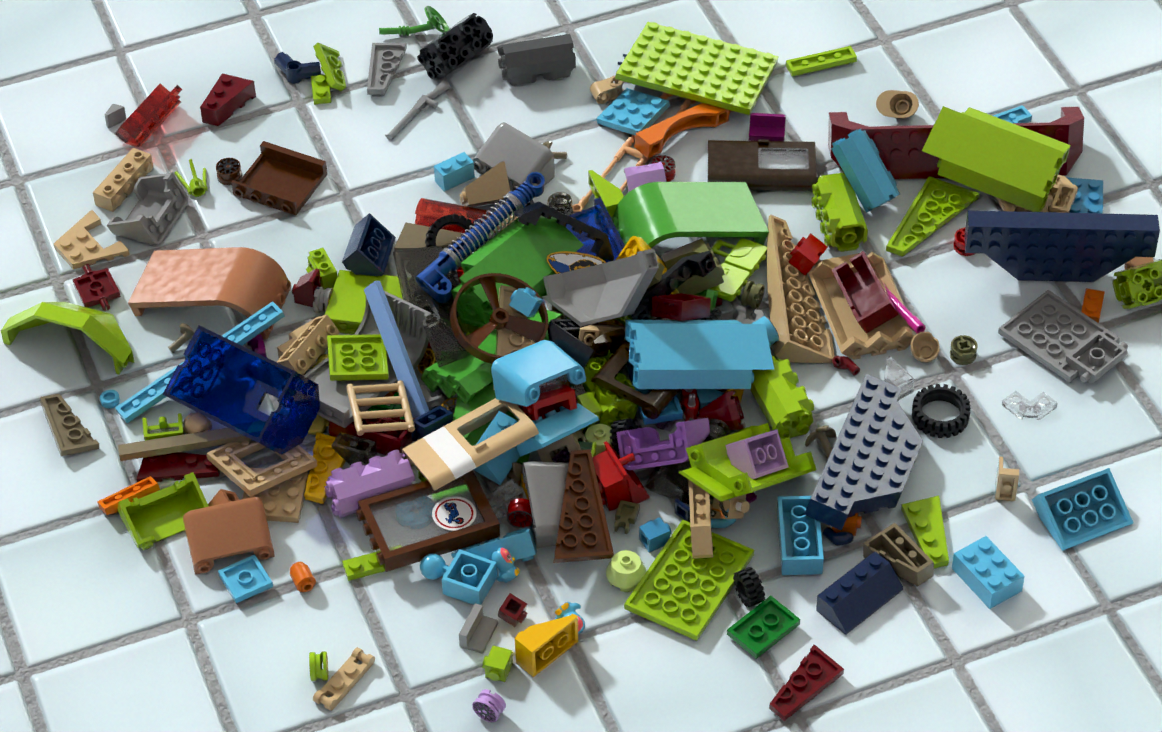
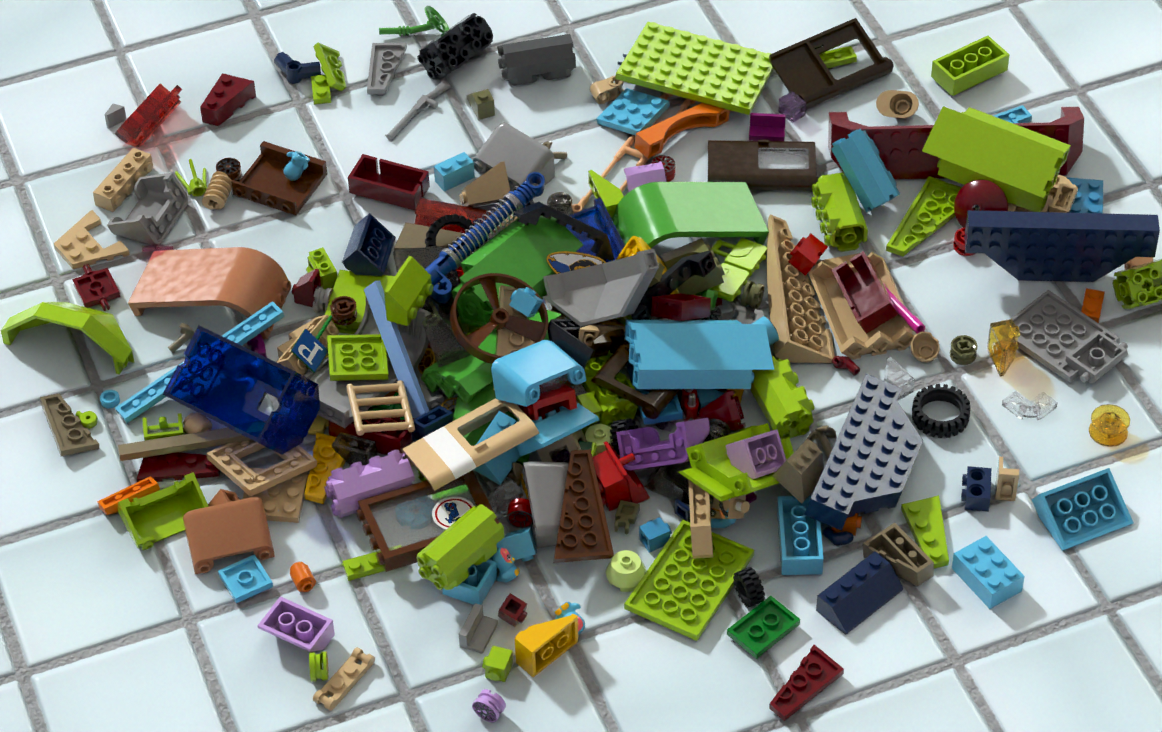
(88, 419): none -> lime piece
(157, 247): none -> clear pink piece
(217, 191): none -> tan piece
(296, 166): none -> medium azure animal
(298, 625): none -> lavender slope
(309, 349): none -> blue piece
(343, 309): none -> reddish brown wheel
(394, 185): none -> dark red piece
(407, 292): none -> lime slope
(464, 543): none -> lime brick
(482, 104): none -> olive slope
(792, 106): none -> clear purple brick
(801, 470): none -> dark tan slope
(809, 77): none -> dark brown piece
(970, 65): none -> lime brick
(977, 488): none -> dark blue brick
(982, 193): none -> dark red dish
(1003, 344): none -> clear yellow slope
(1113, 416): none -> clear yellow piece

